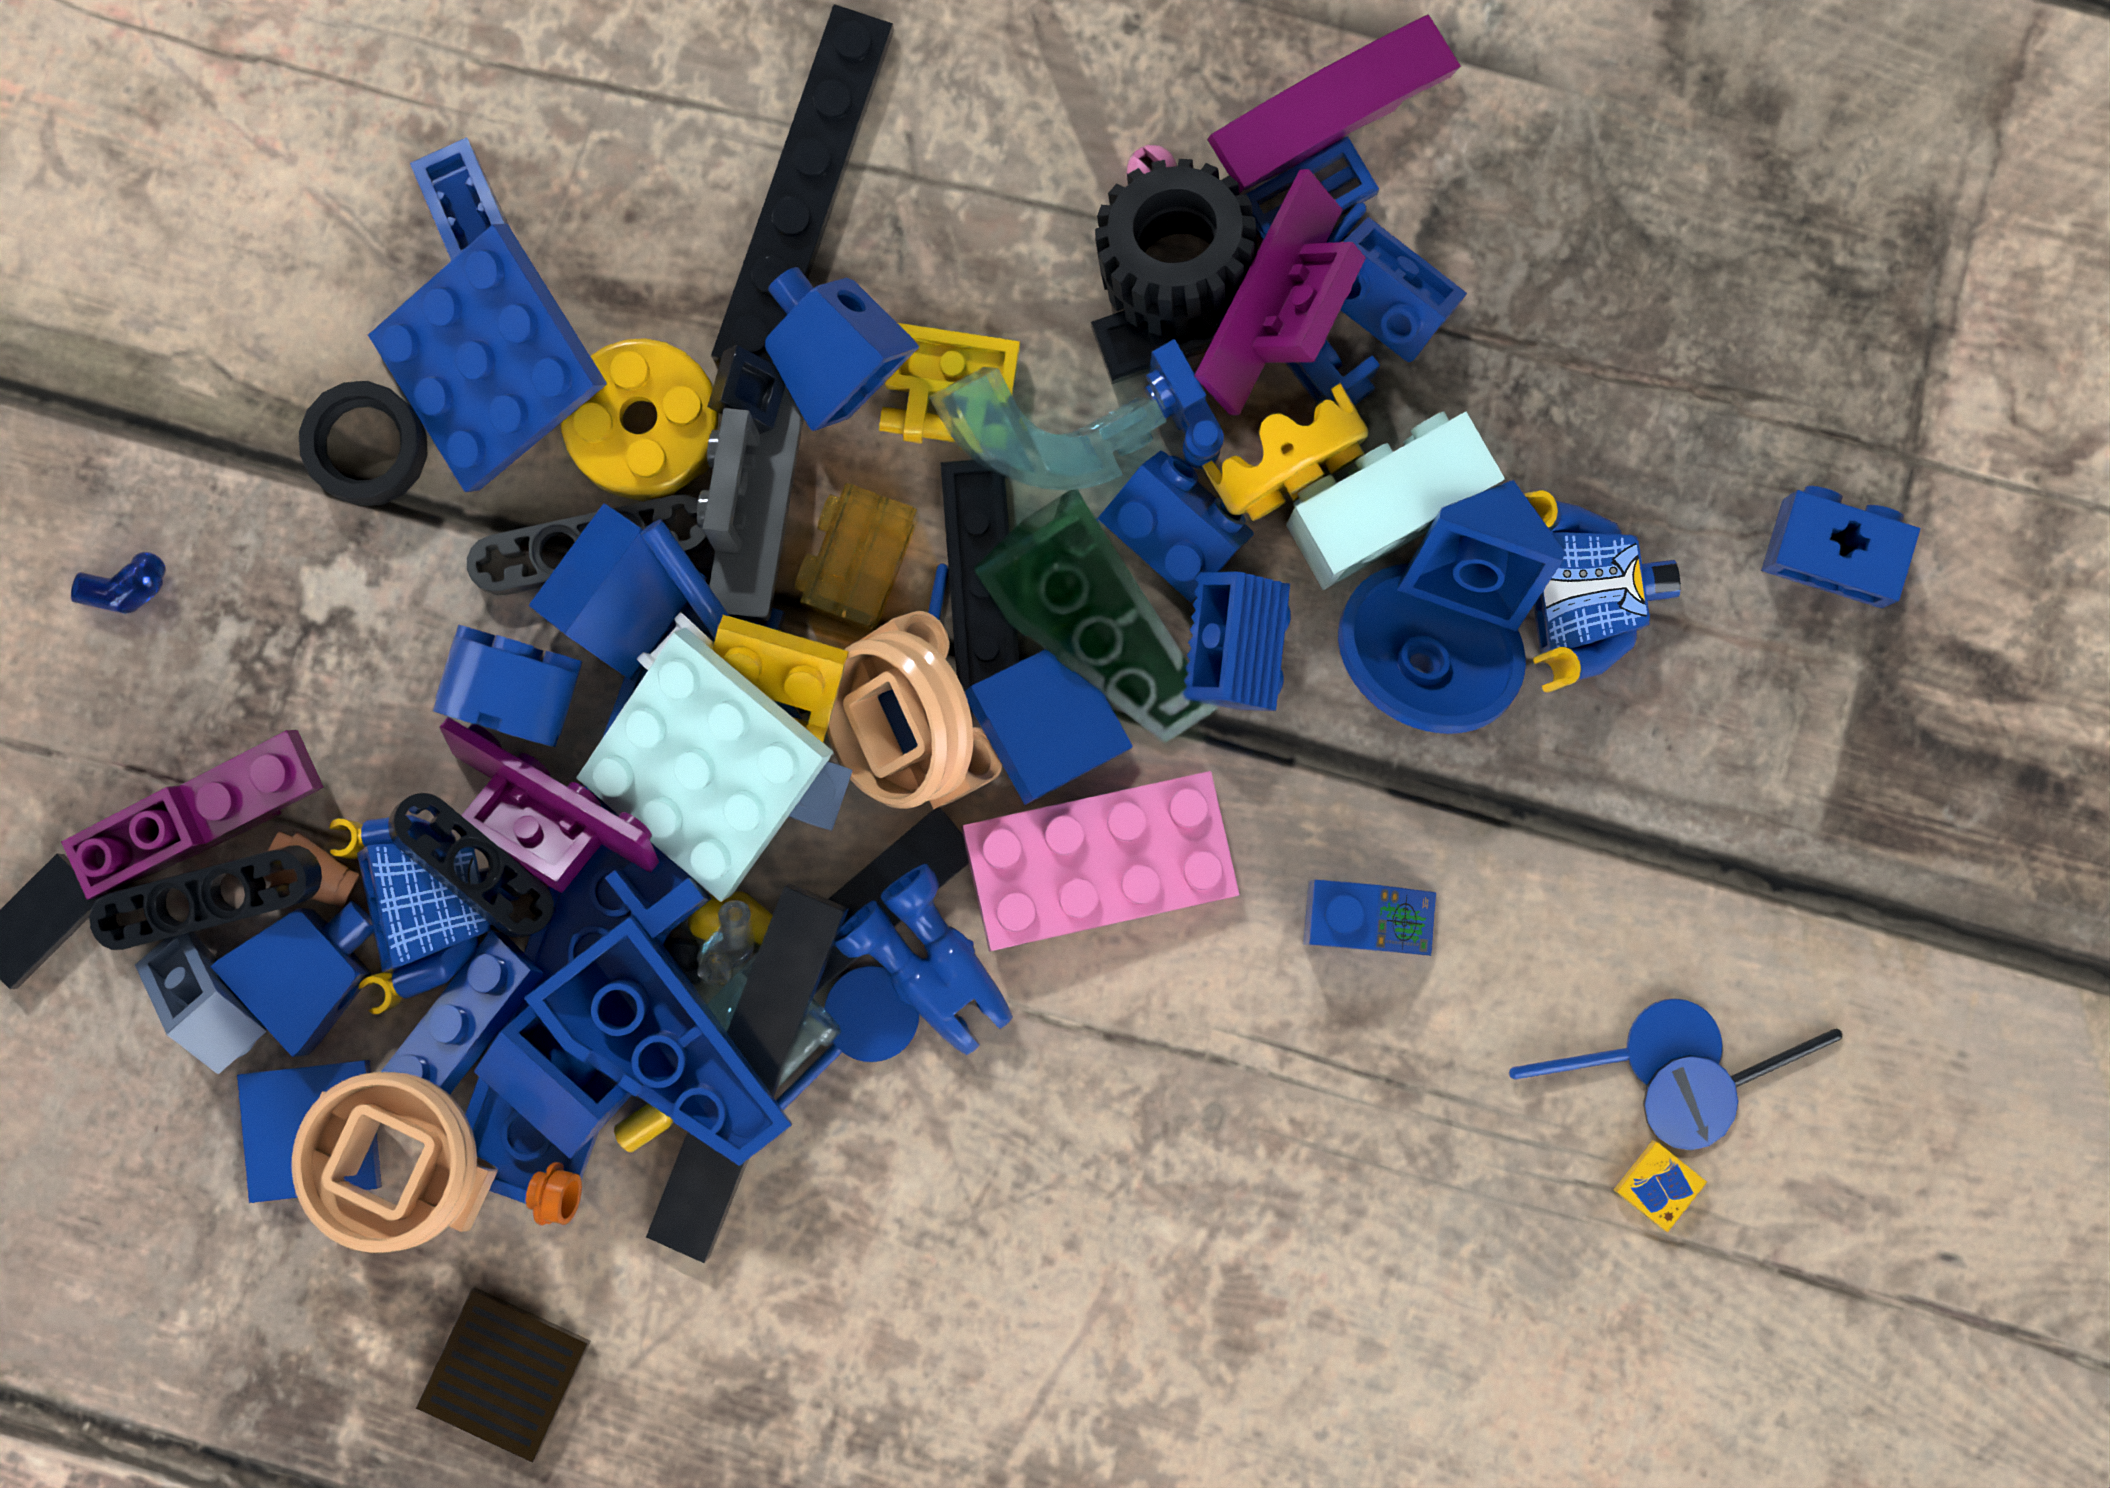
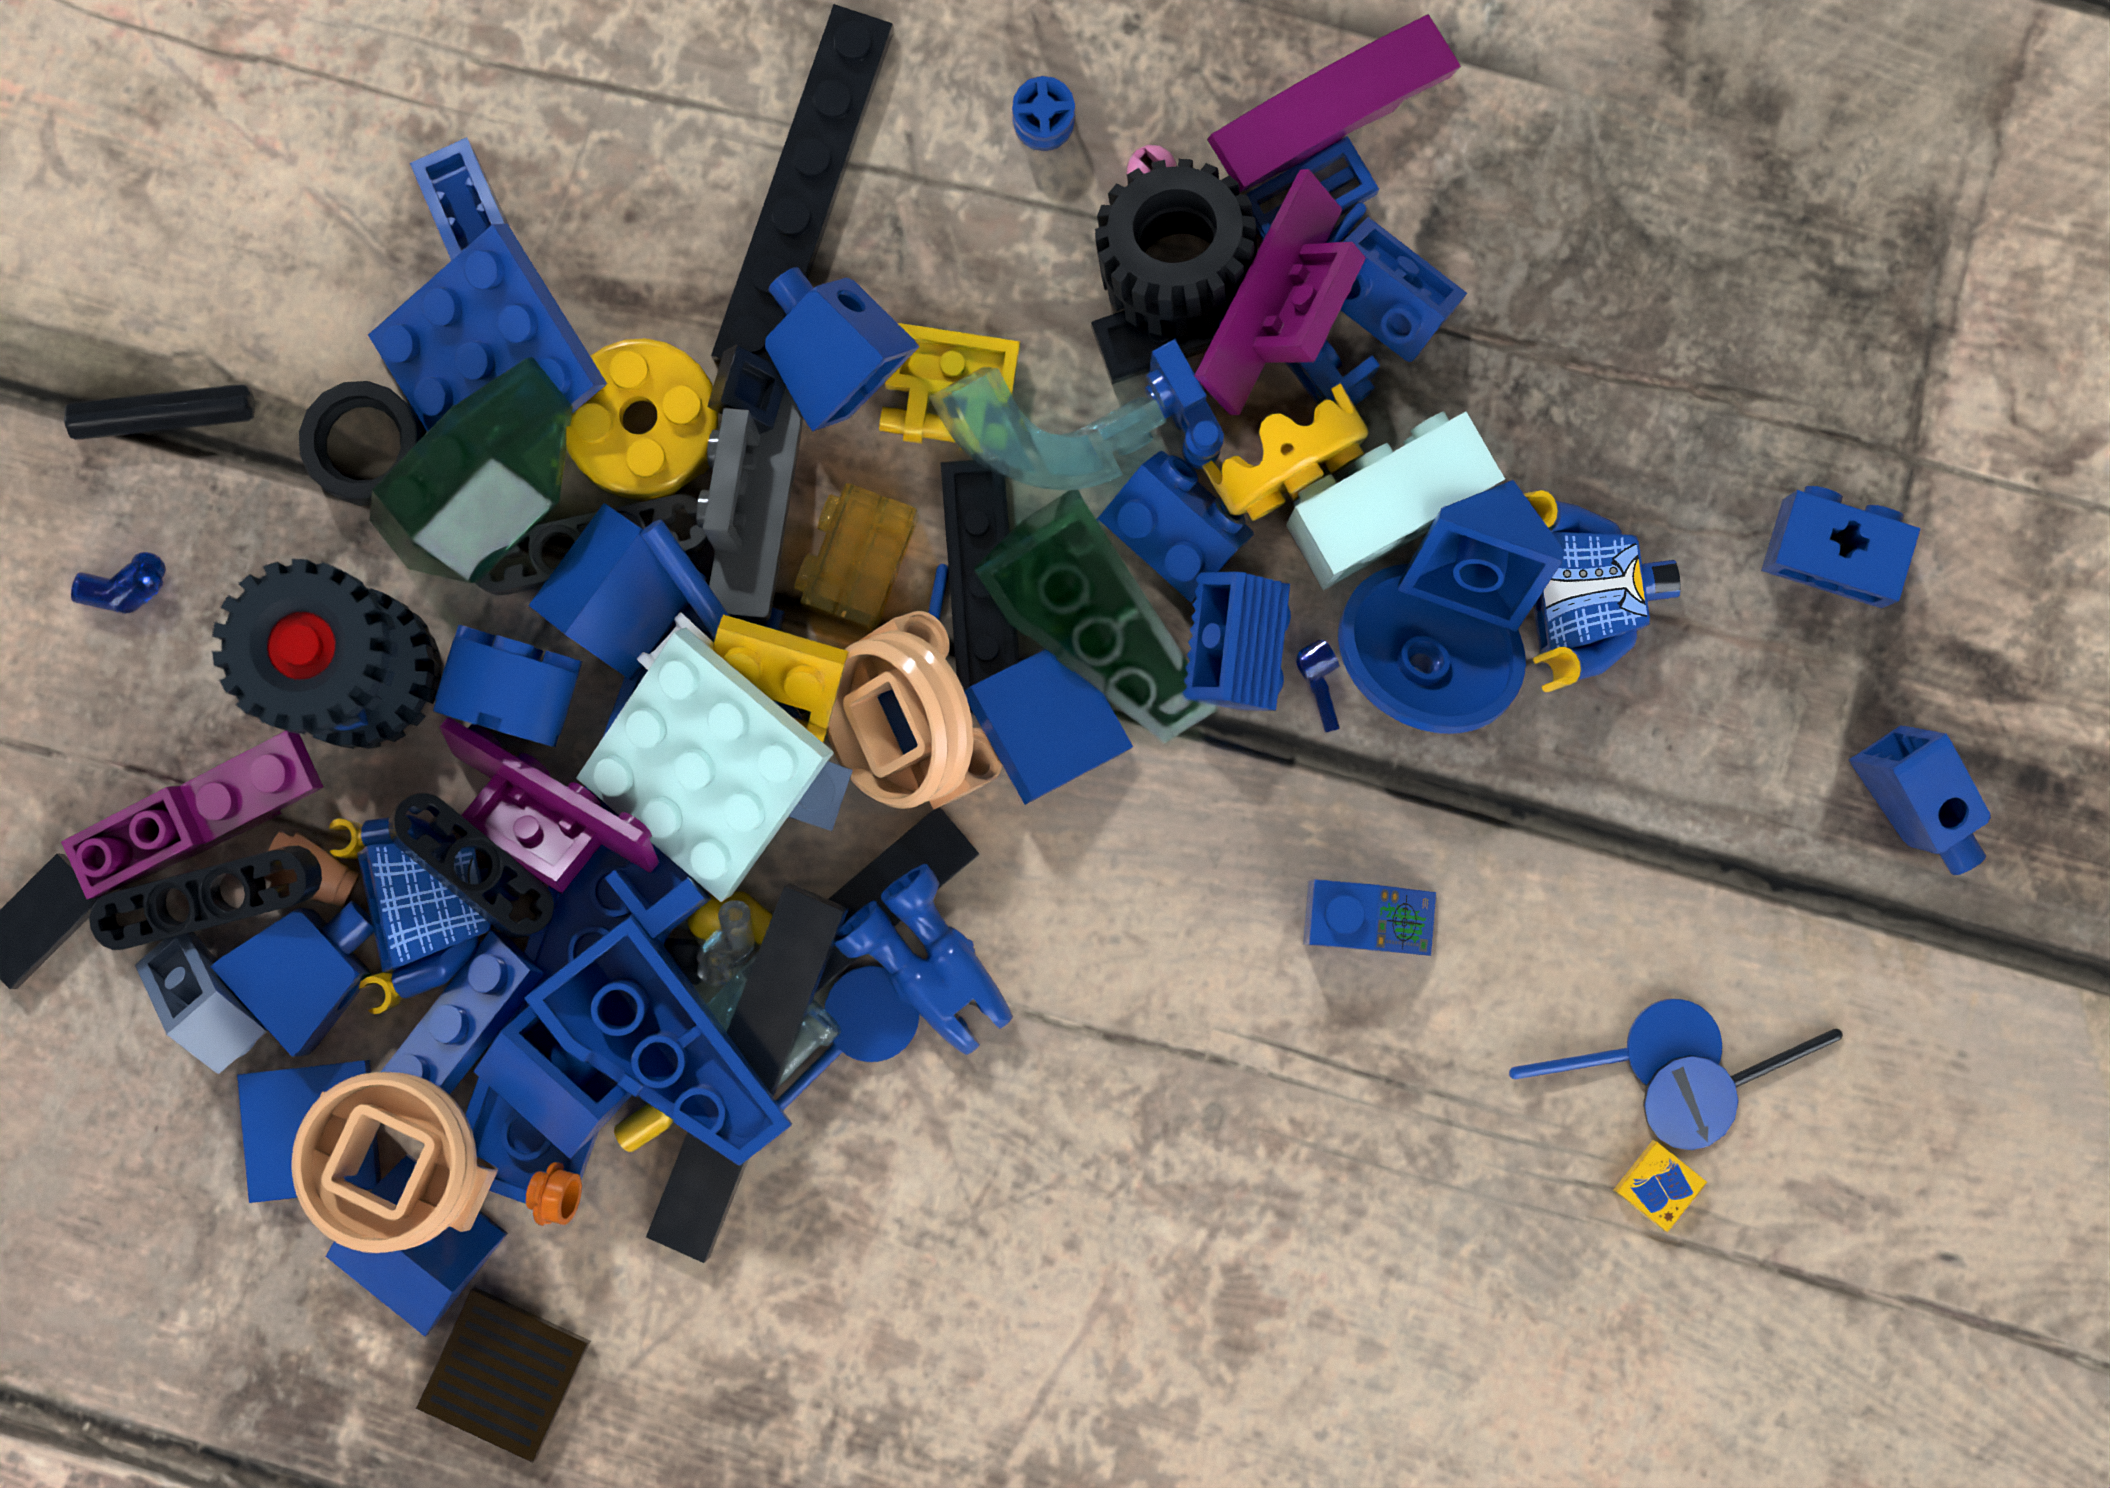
(159, 411): none -> black axle
(325, 655): none -> black plate
(425, 1278): none -> blue slope
(477, 477): none -> clear green wedge
(1043, 99): none -> blue wheel
(1099, 861): bright pink plate -> none
(1315, 663): none -> clear blue hand
(1926, 794): none -> blue torso

